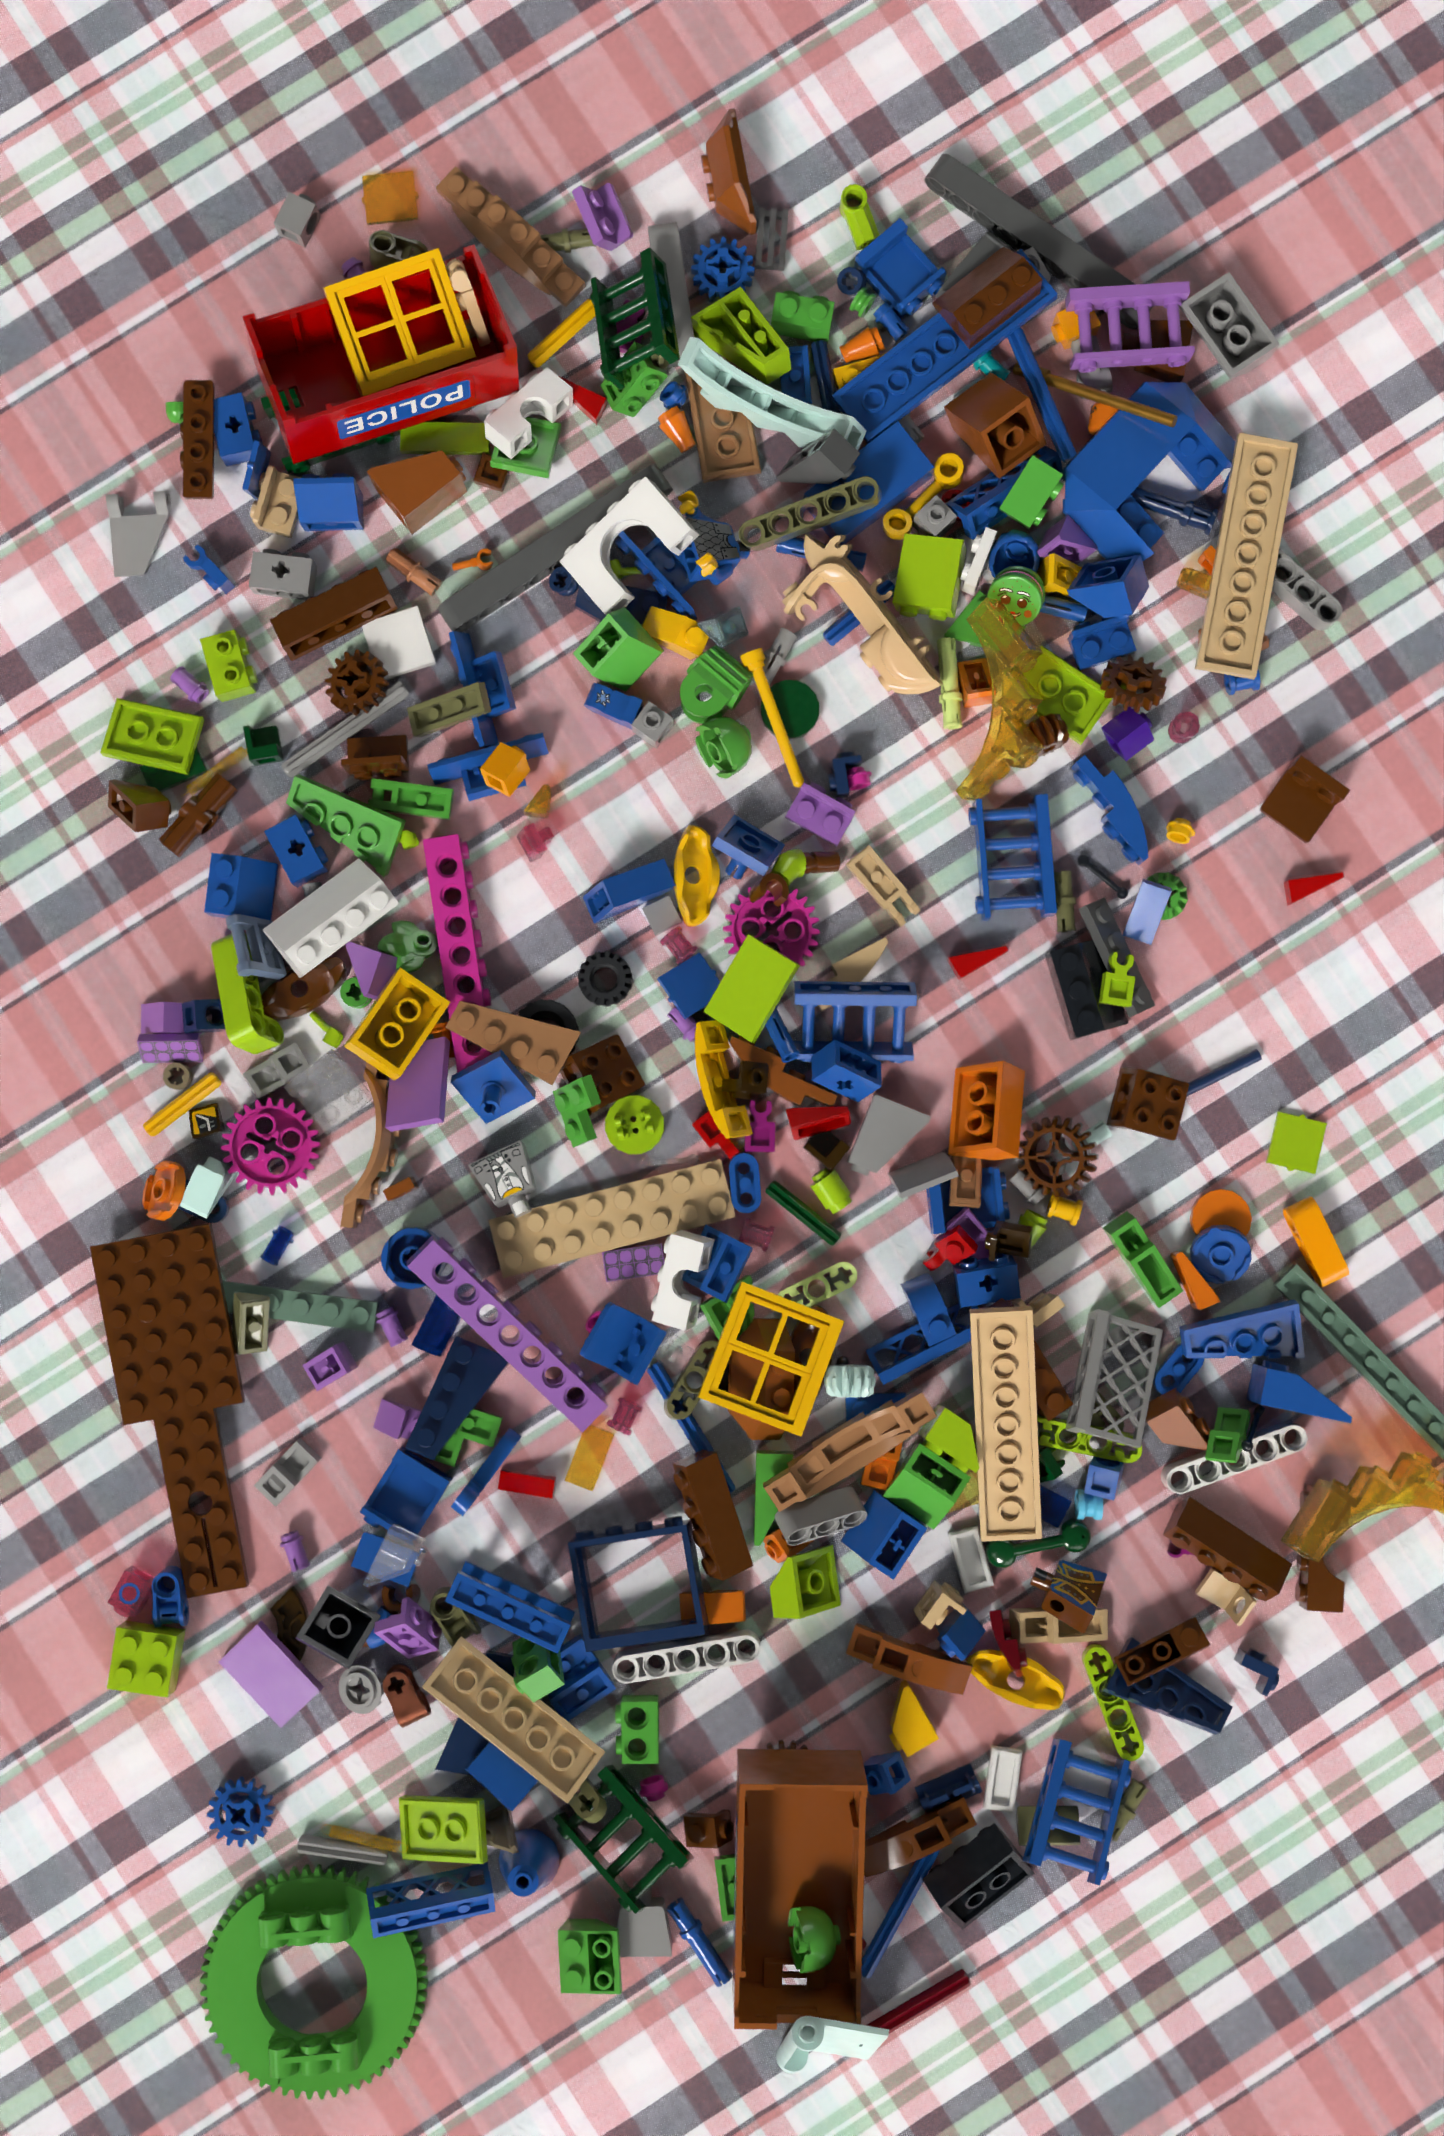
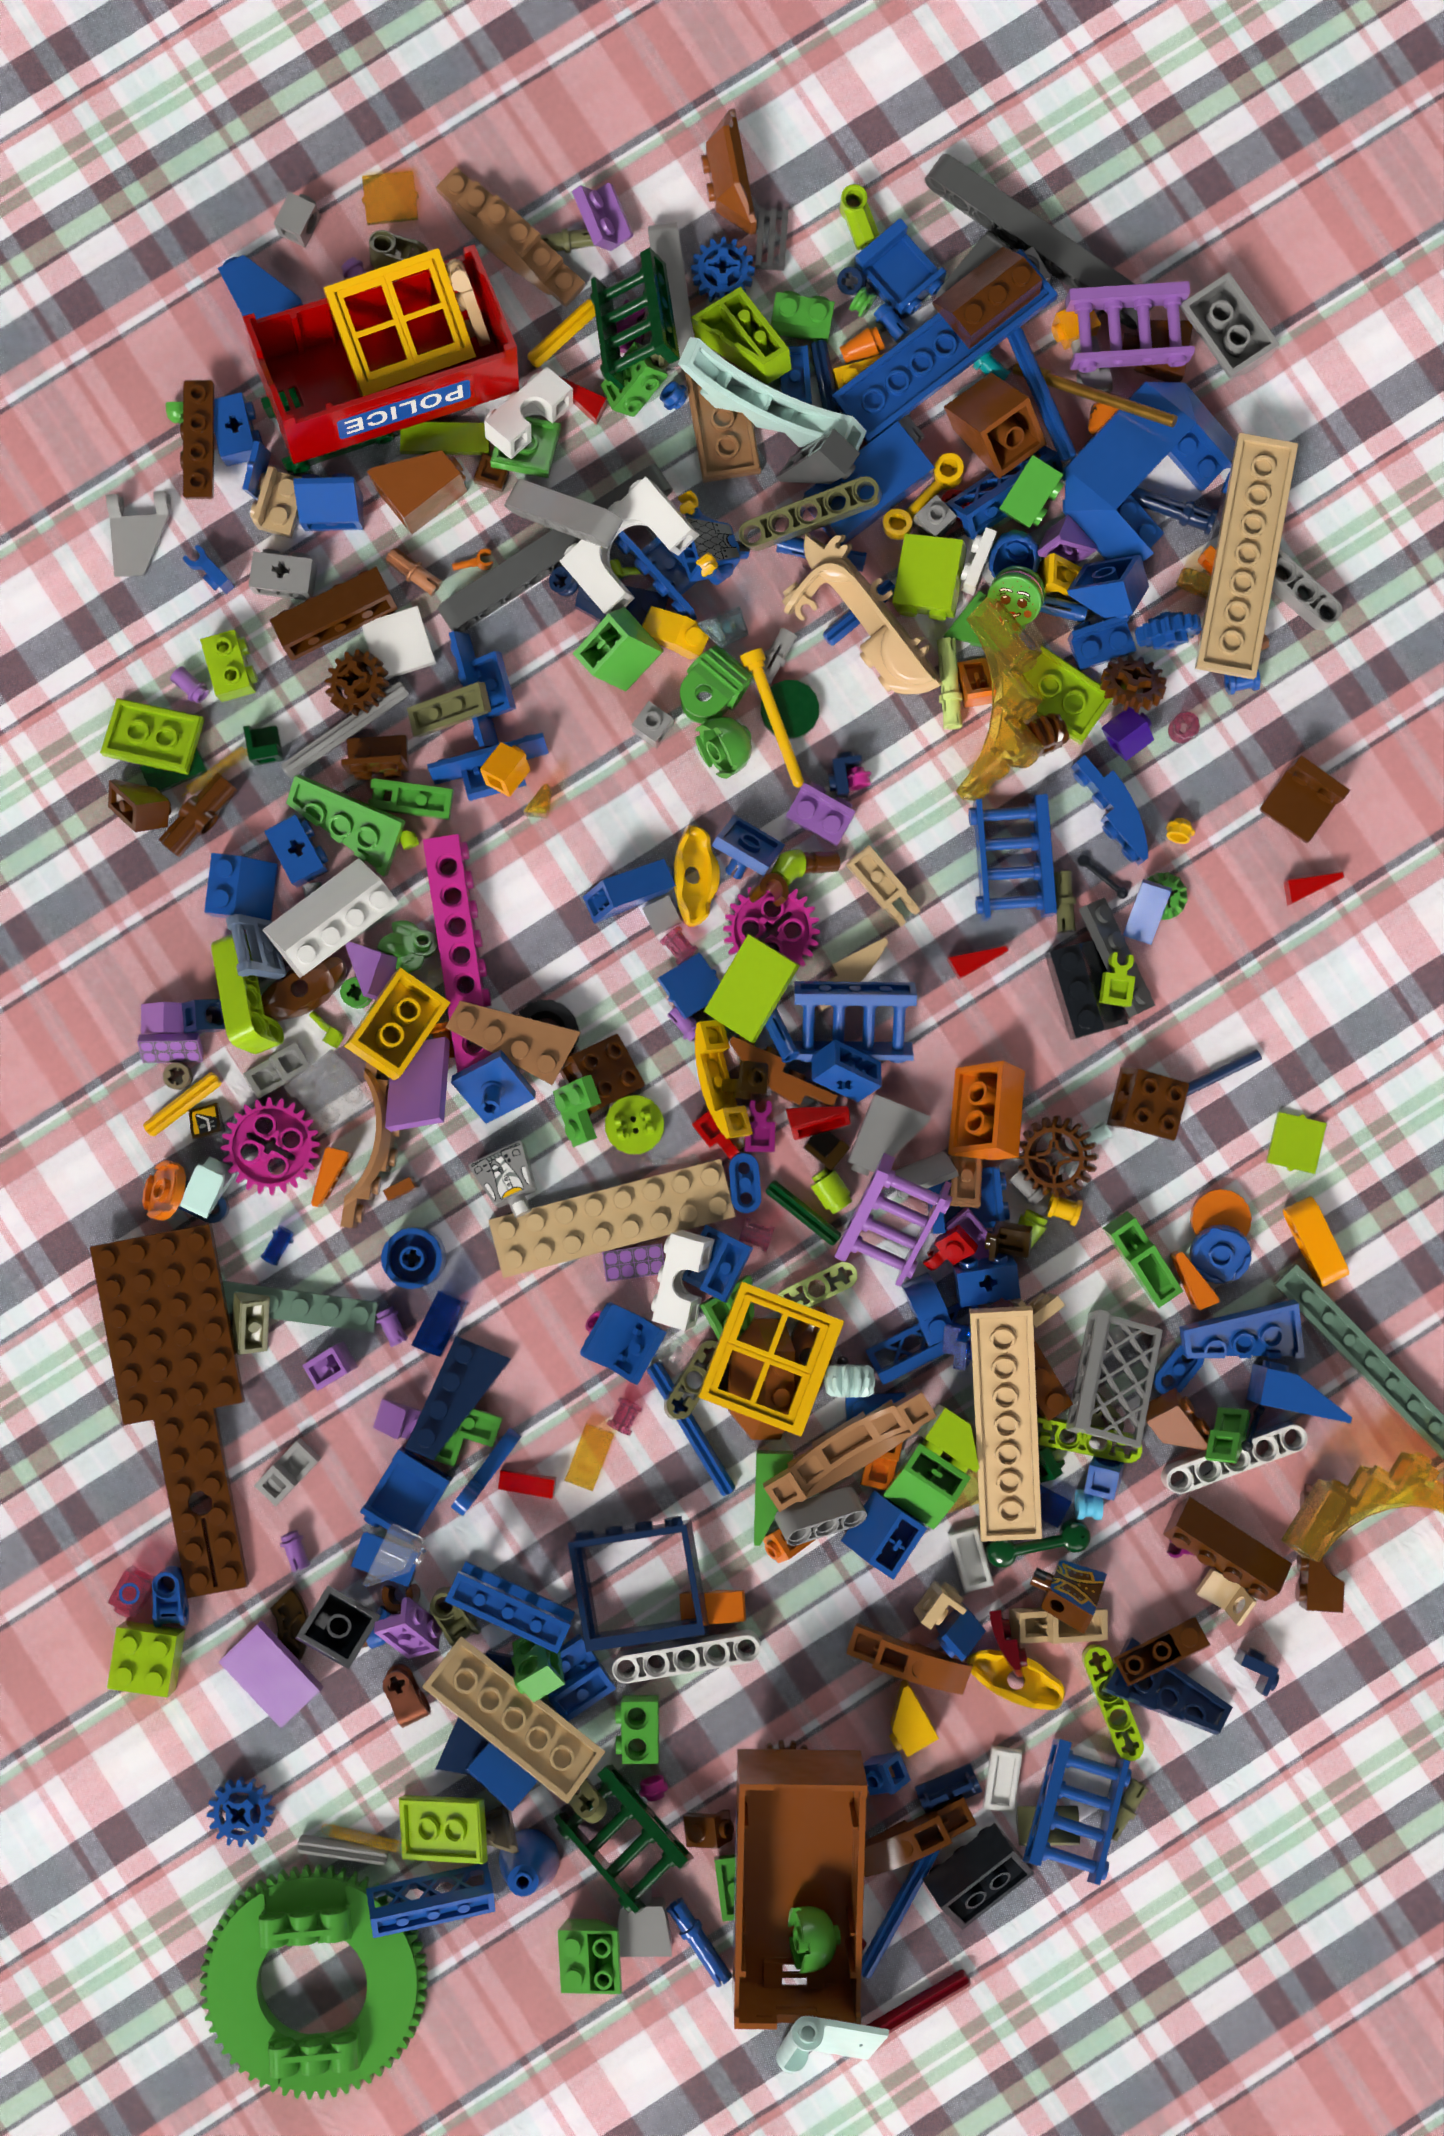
(256, 289): none -> blue slope
(331, 1169): none -> orange slope
(352, 1695): light grey gear -> none
(534, 841): clear pink tile -> none
(563, 513): none -> light grey beam
(578, 1411): medium lavender brick -> none
(599, 961): black tyre -> none
(613, 705): blue leg -> none
(676, 427): orange cone -> none
(712, 1515): reddish brown brick -> none
(806, 1585): lime slope -> none
(875, 1199): none -> medium lavender fence
(958, 1343): none -> clear blue bracket
(1168, 630): none -> blue gear

